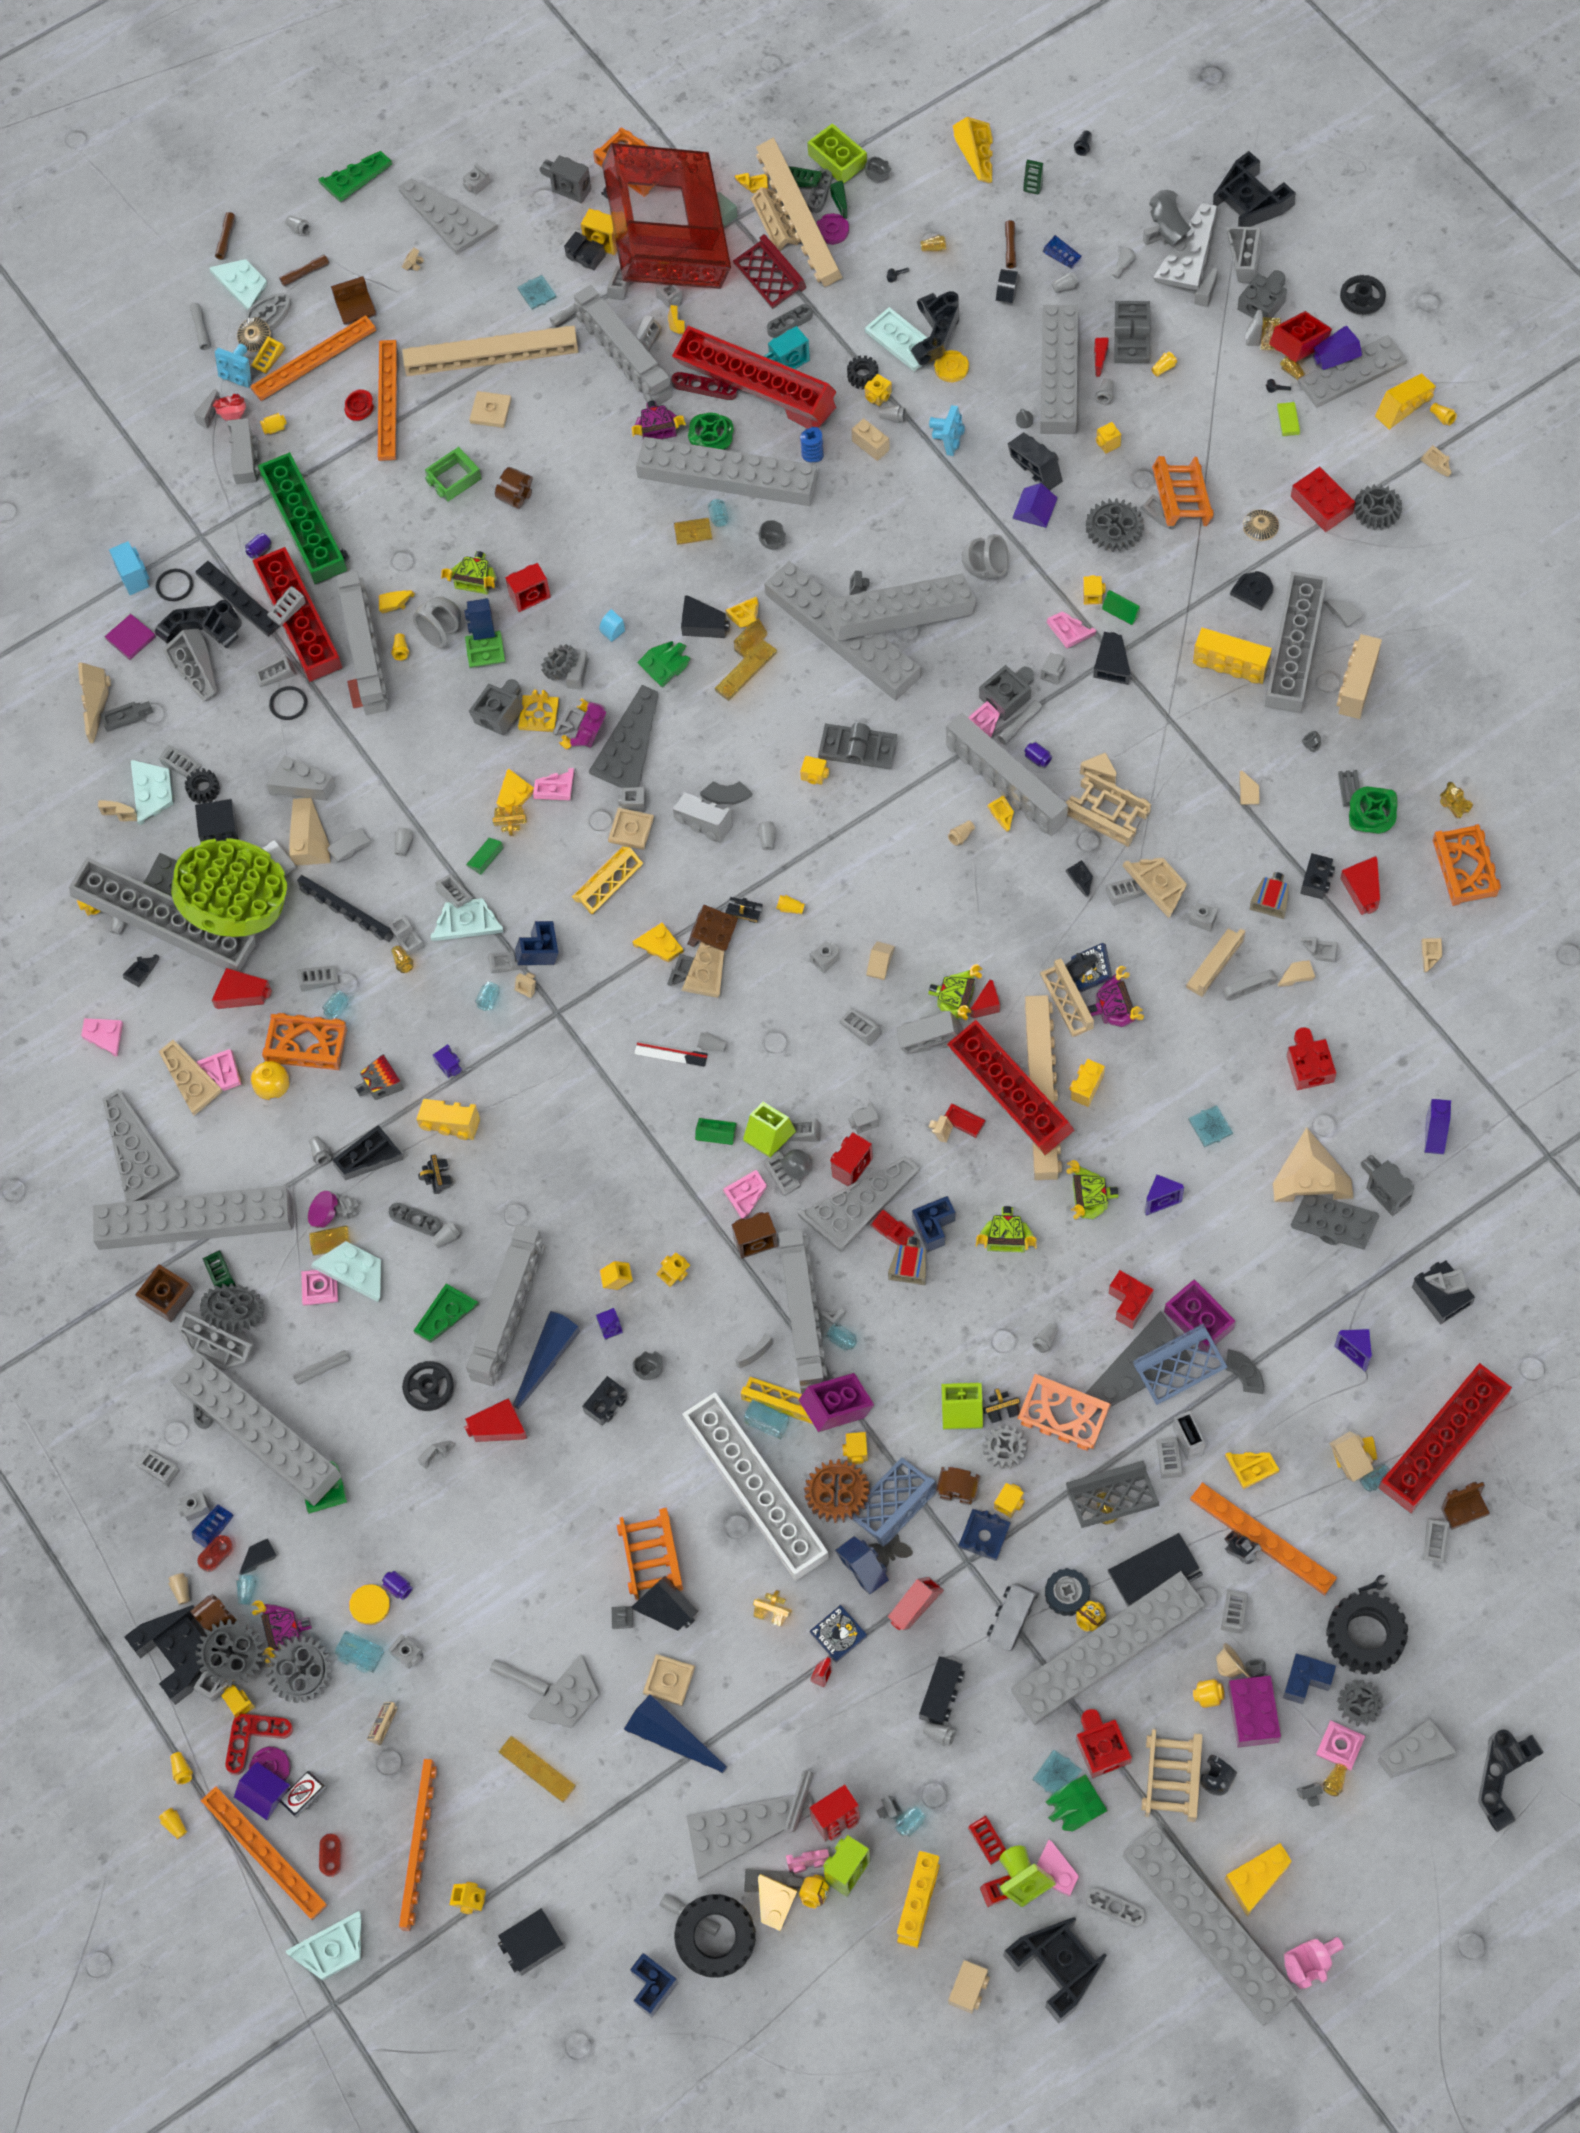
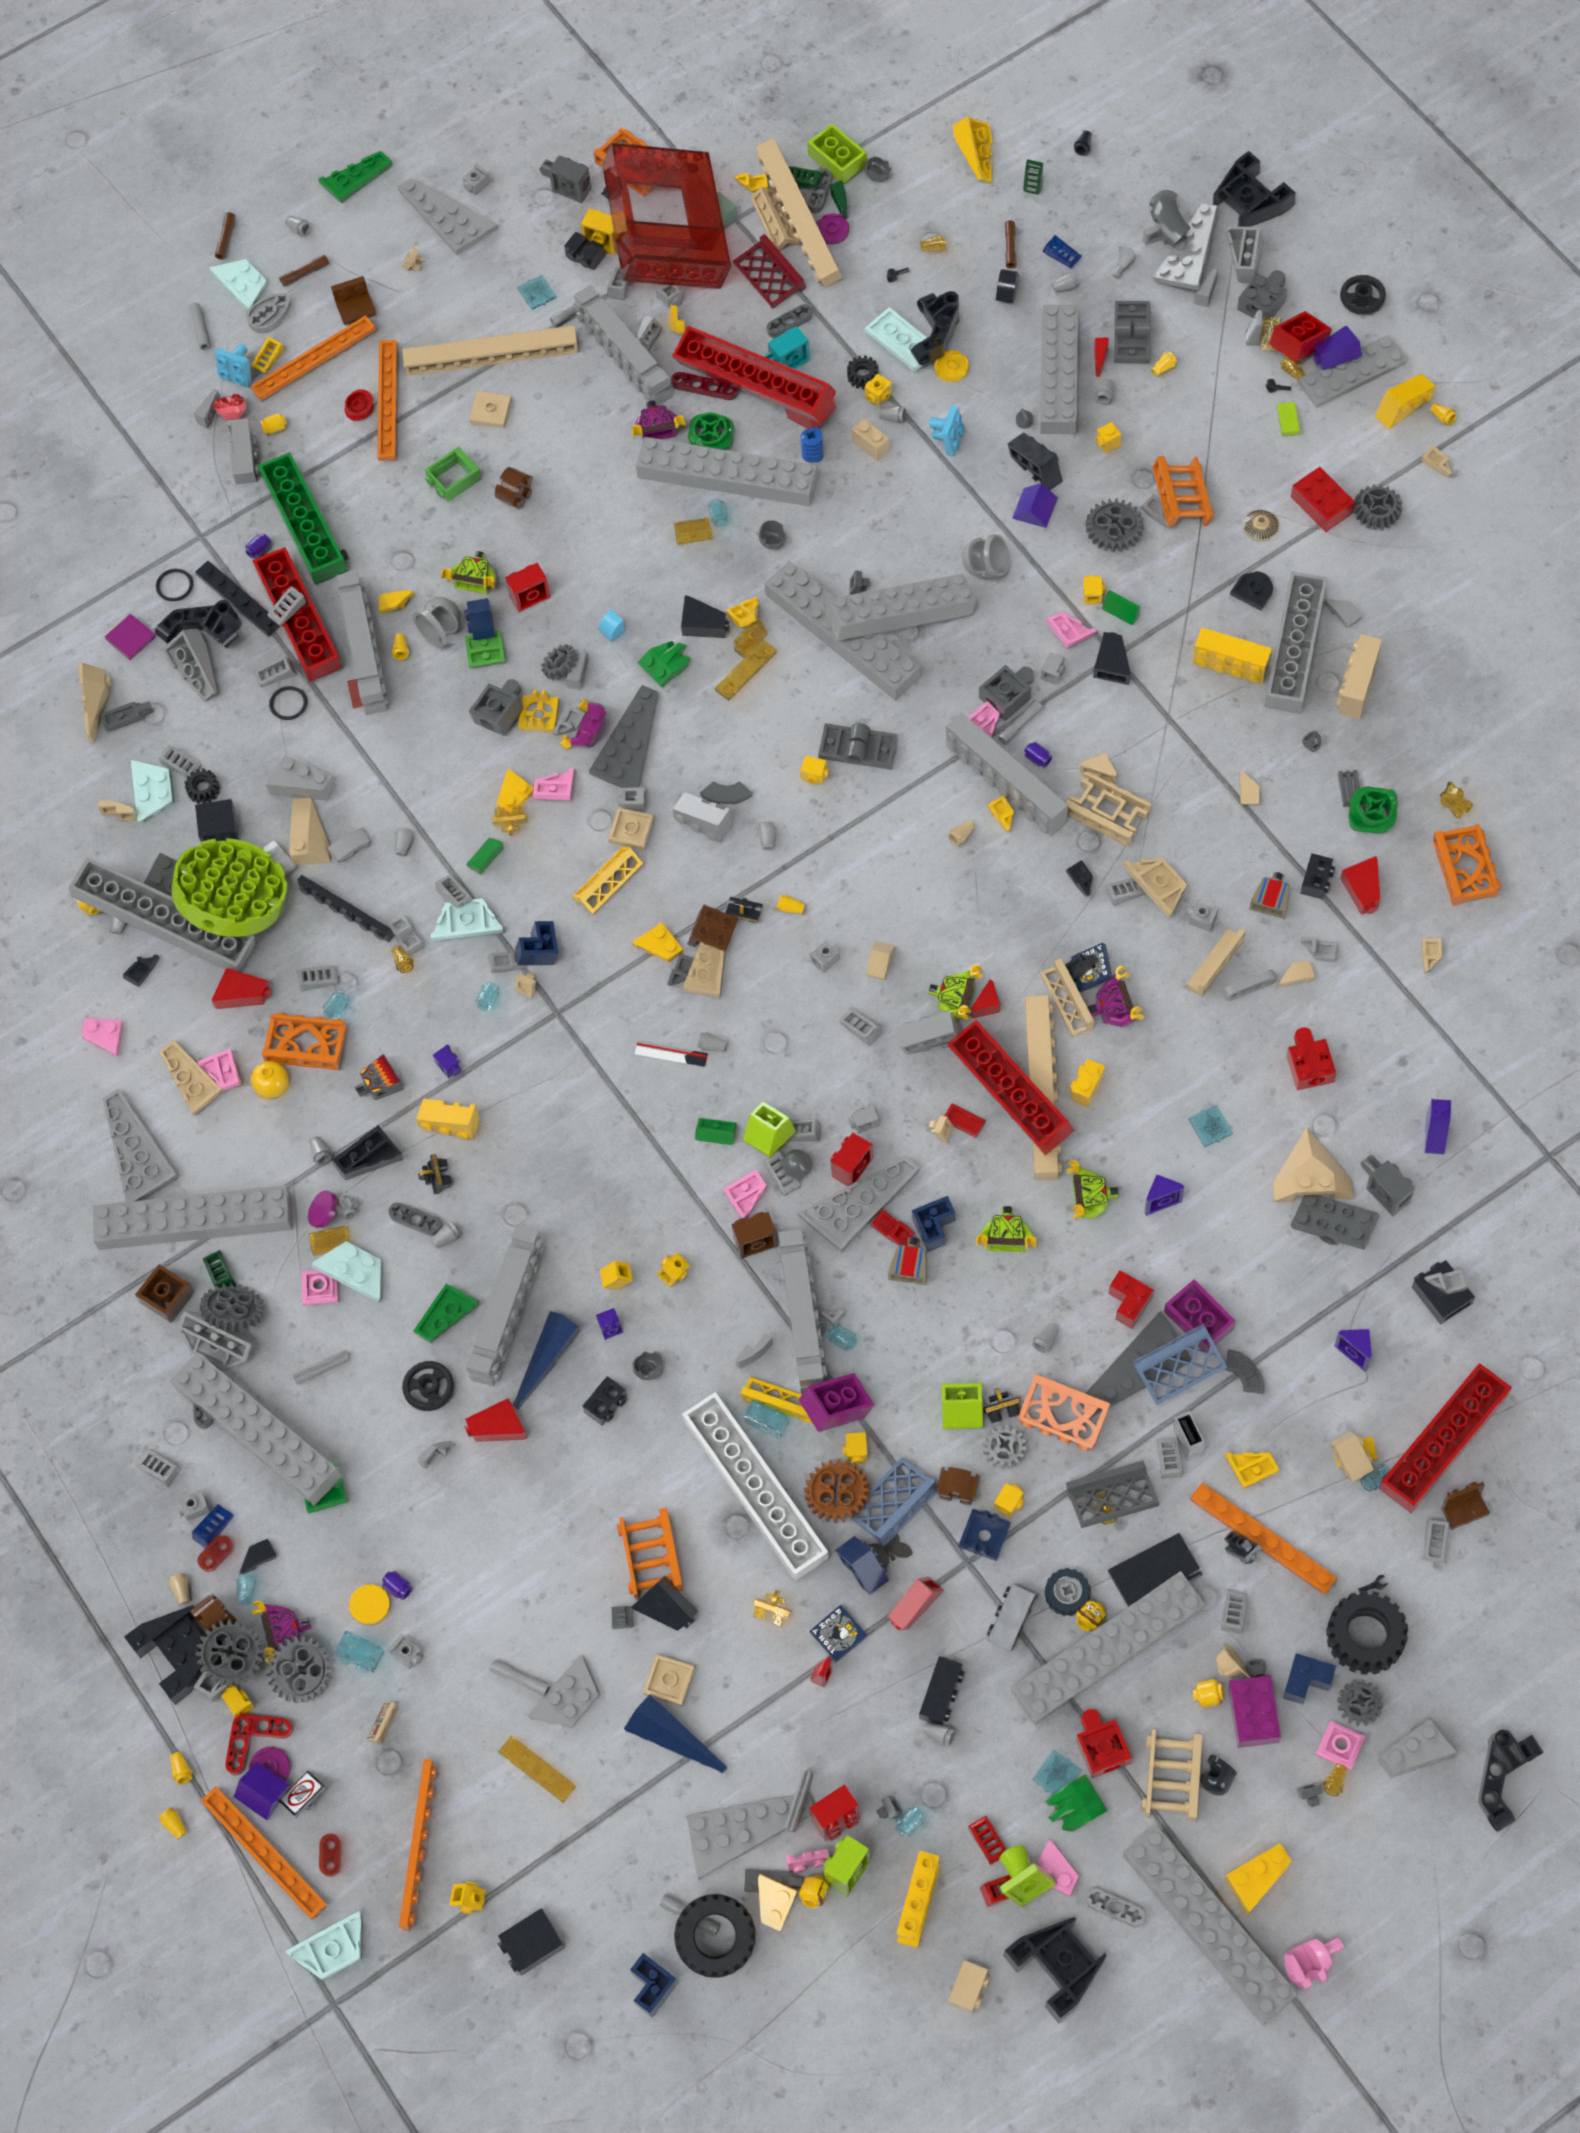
(130, 567): medium azure brick -> none
(256, 340): dish -> none

